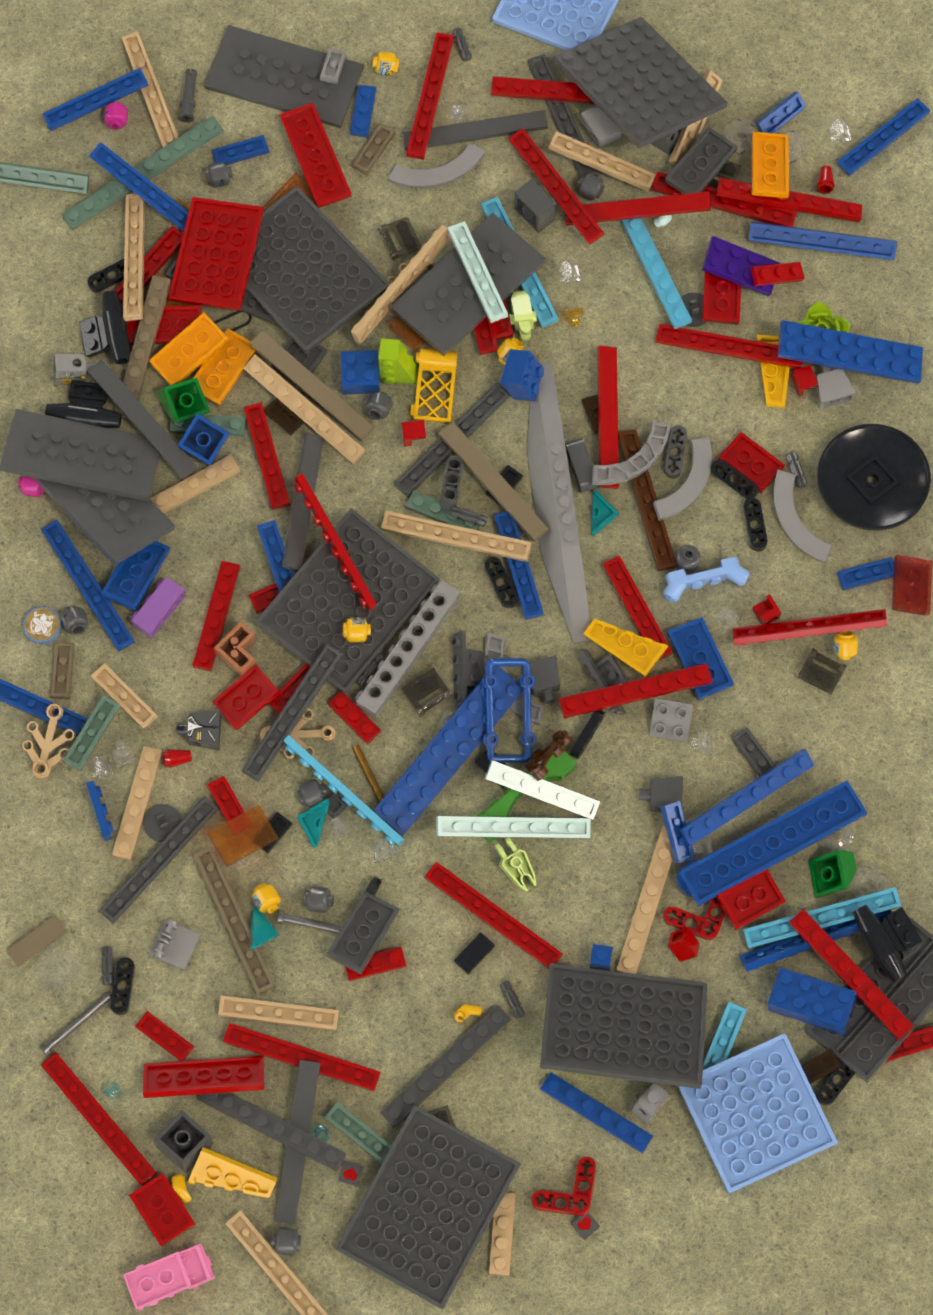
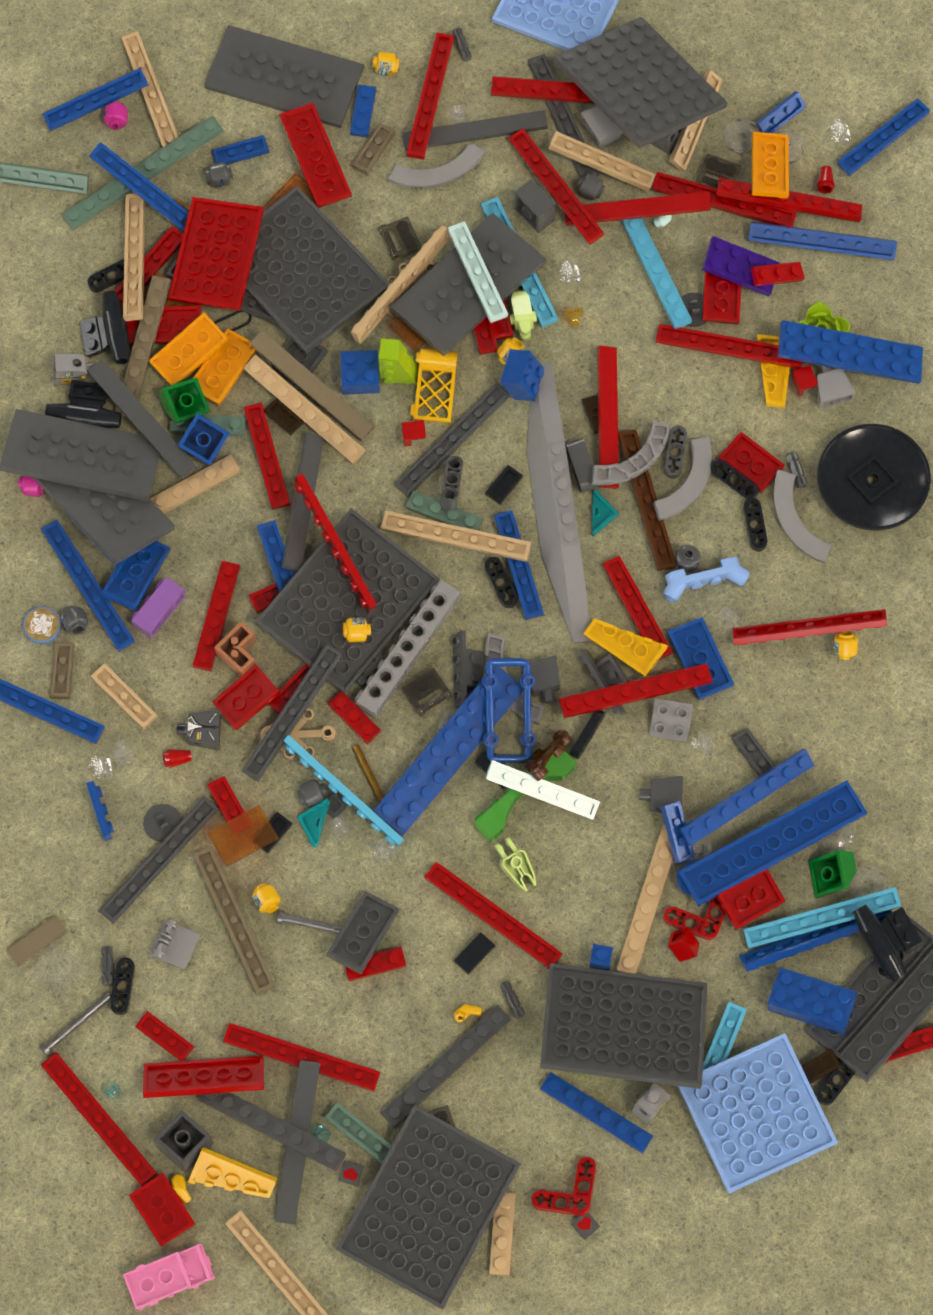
(47, 744): tan plant -> none
(91, 733): sand green plate -> none
(137, 803): tan plate -> none
(187, 103): dark grey pin -> none
(261, 929): teal tile -> none
(278, 1013): tan plate -> none
(286, 1241): dark grey head -> none
(318, 899): dark grey head -> none
(333, 66): light grey plate -> none
(374, 885): pearl dark grey tile -> none
(378, 405): dark grey head -> none
(469, 516): dark grey axle -> none
(493, 482): dark tan tile -> none
(513, 827): light aqua plate -> none
(701, 162): dark grey plate -> none
(767, 611): red panel -> none
(820, 676): clear smoke plate -> none
(851, 974): red plate -> none
(866, 573): blue tile -> none
(912, 585): clear red tile -> none

